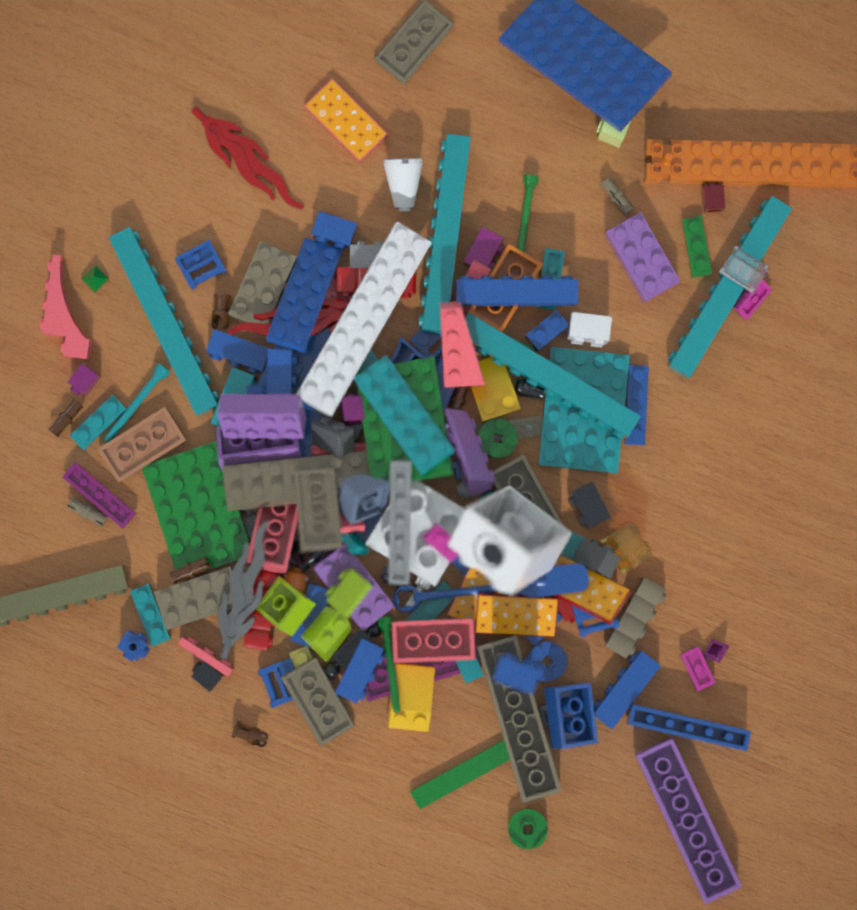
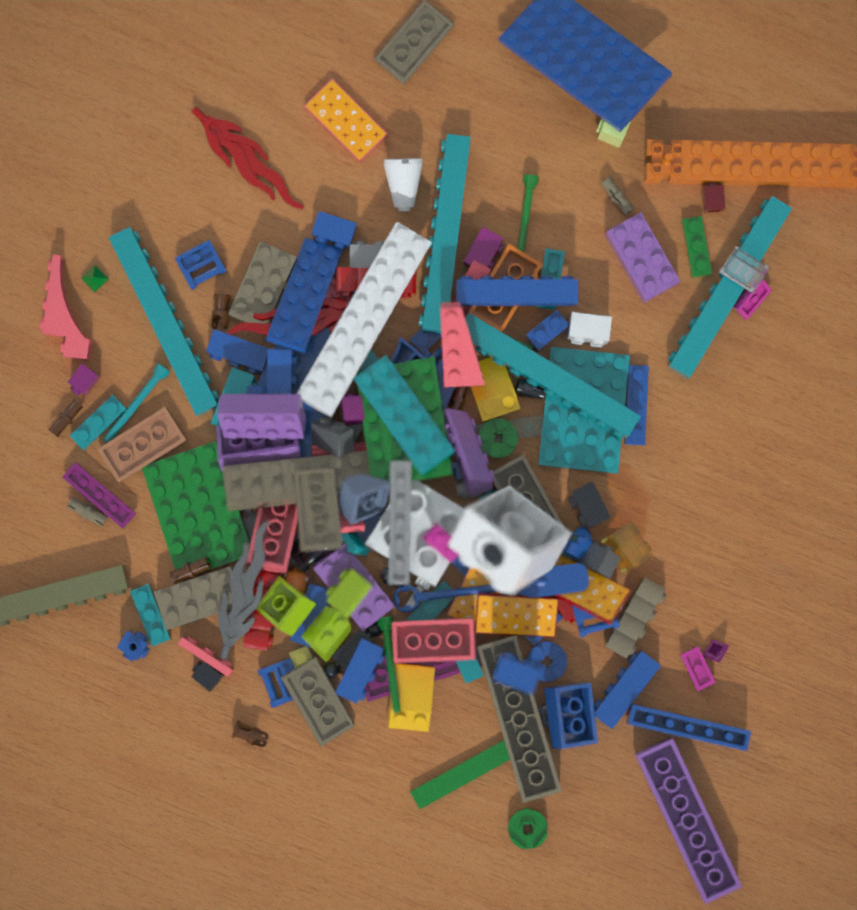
(578, 543): none -> blue rock

